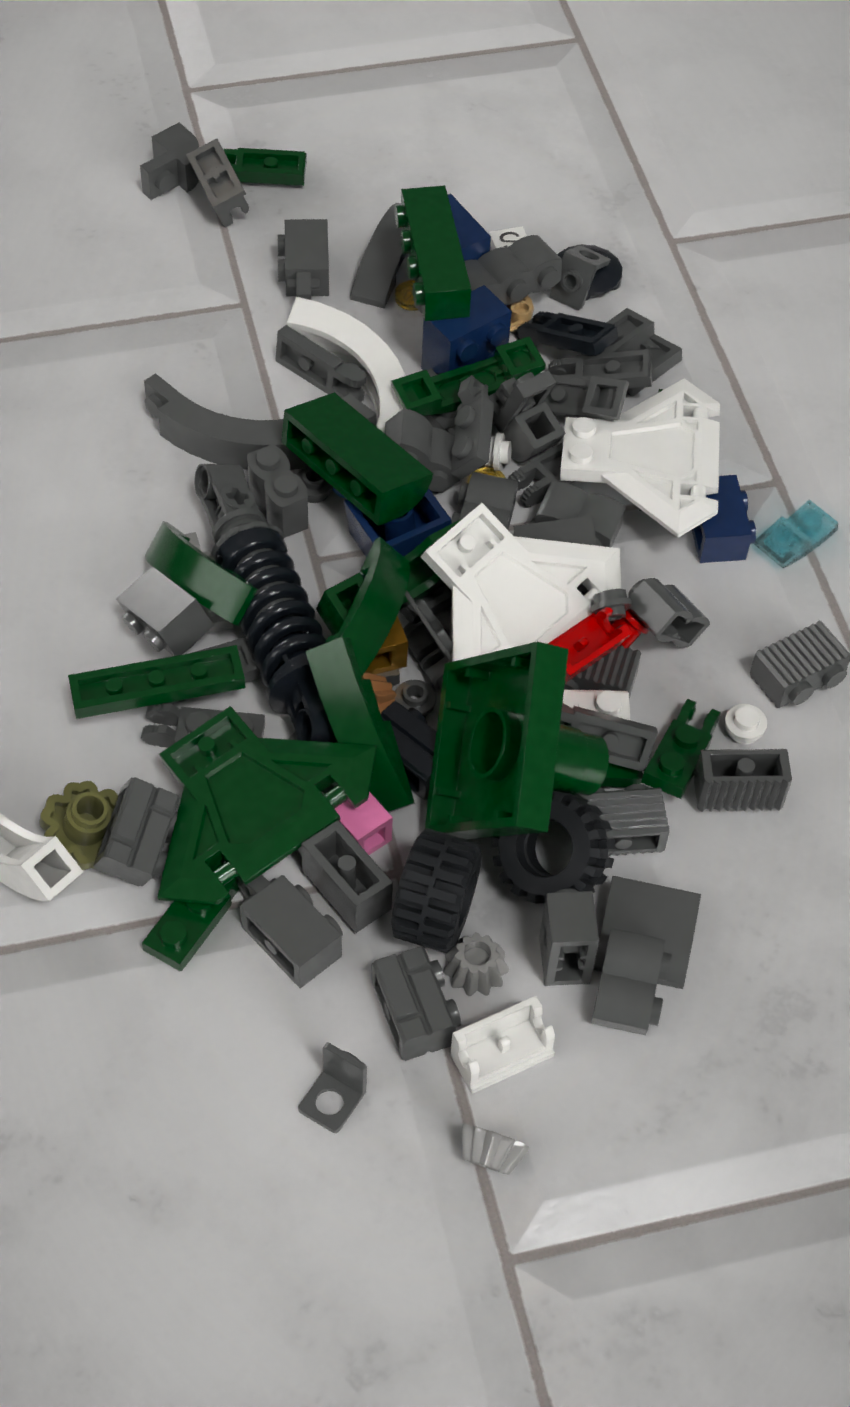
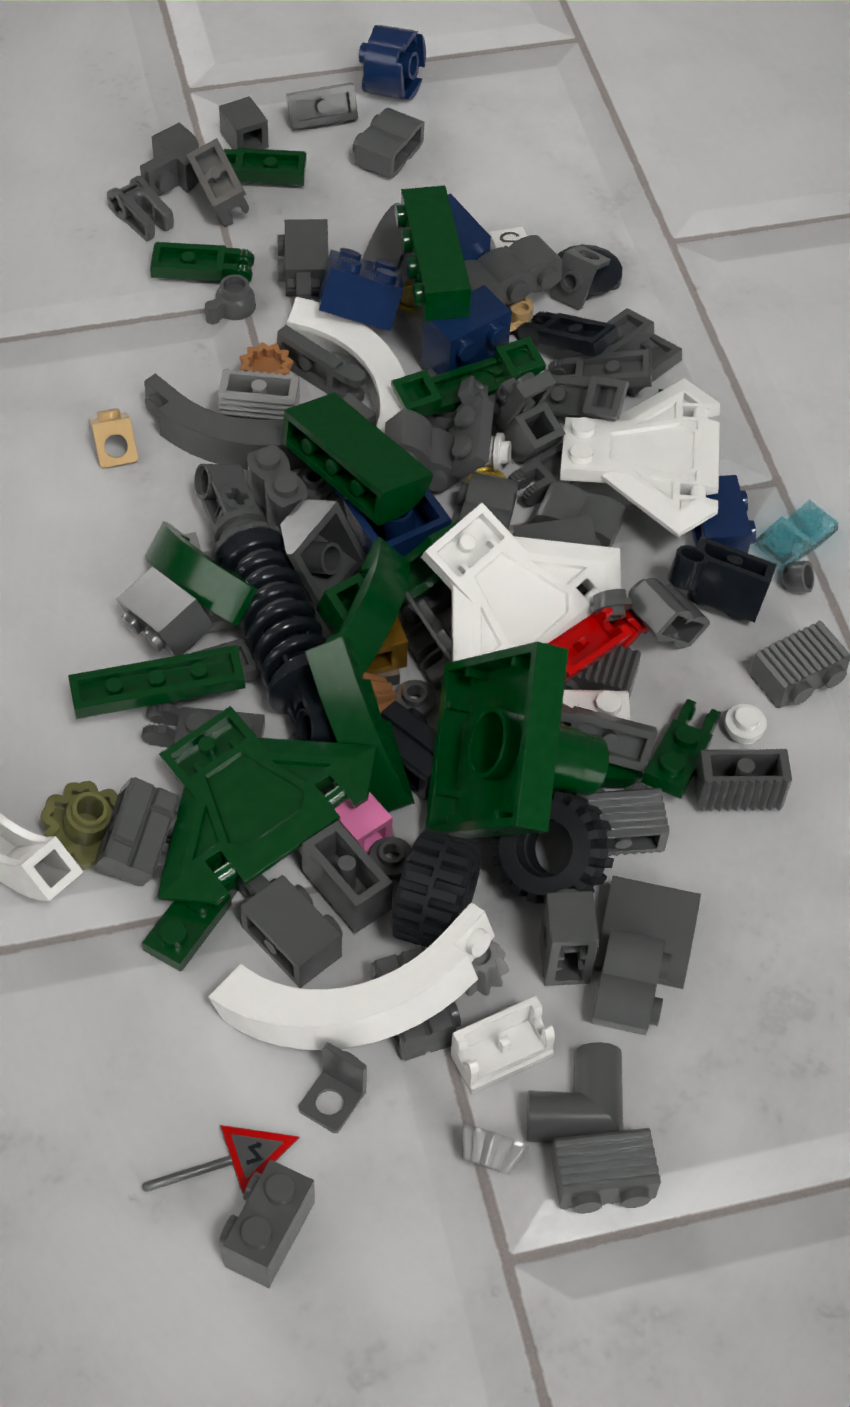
(110, 423): none -> tan bracket
(140, 208): none -> dark grey piece
(199, 261): none -> dark green hinge
(232, 300): none -> dark grey piece
(243, 124): none -> dark grey brick
(248, 1154): none -> piece
(257, 394): none -> light grey brick
(266, 359): none -> medium nougat piece
(268, 1223): none -> dark grey brick
(321, 545): none -> dark grey slope
(322, 105): none -> dark grey hinge
(361, 289): none -> dark blue brick
(362, 1011): none -> white arch
(388, 142): none -> dark grey brick
(391, 867): none -> dark grey plate
(392, 62): none -> dark blue brick
(593, 1105): none -> dark grey brick
(605, 1170): none -> dark grey brick
(722, 577): none -> black hinge
(798, 577): none -> dark grey hinge

